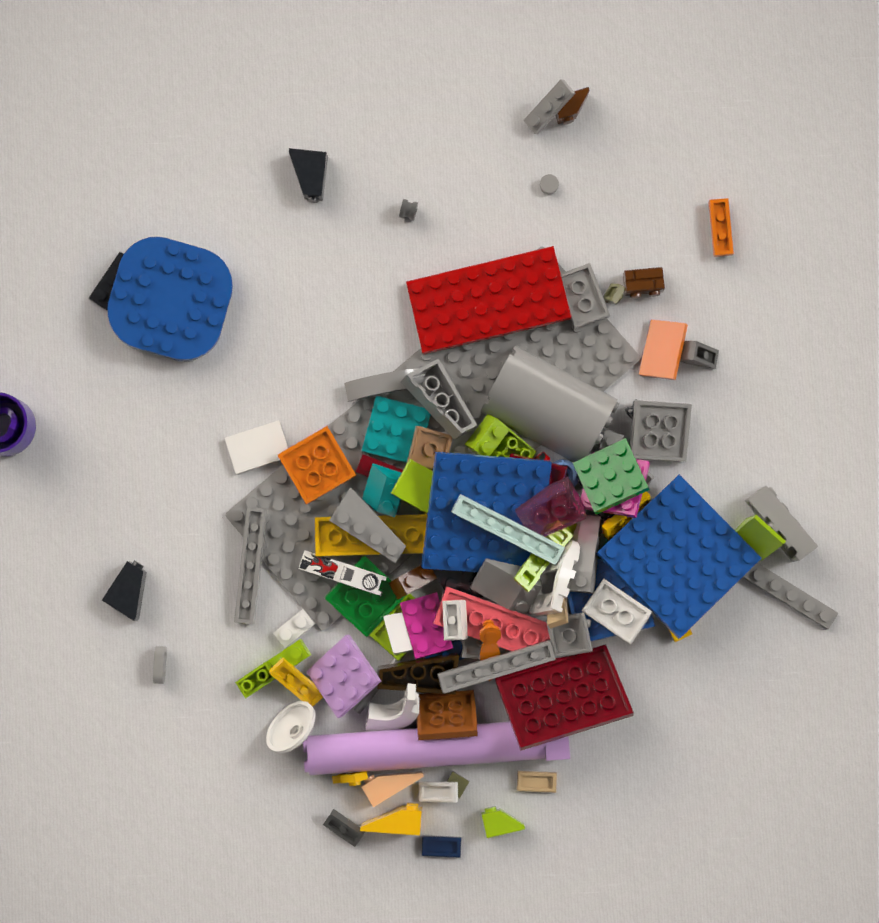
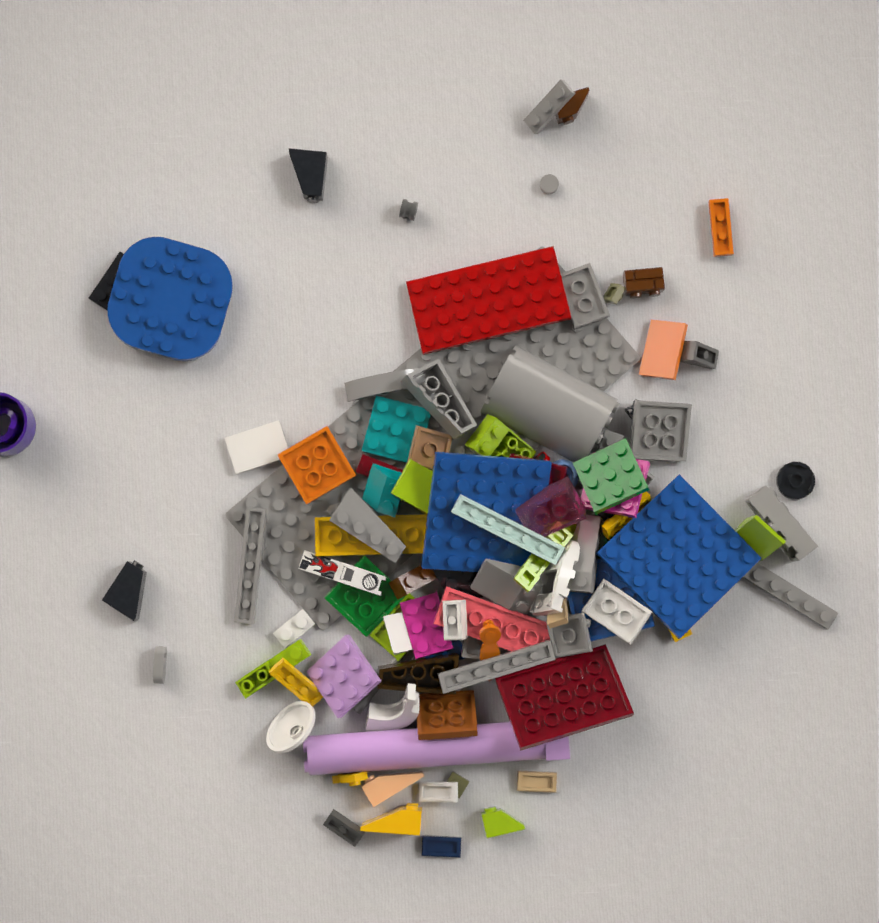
(795, 480): none -> black tile

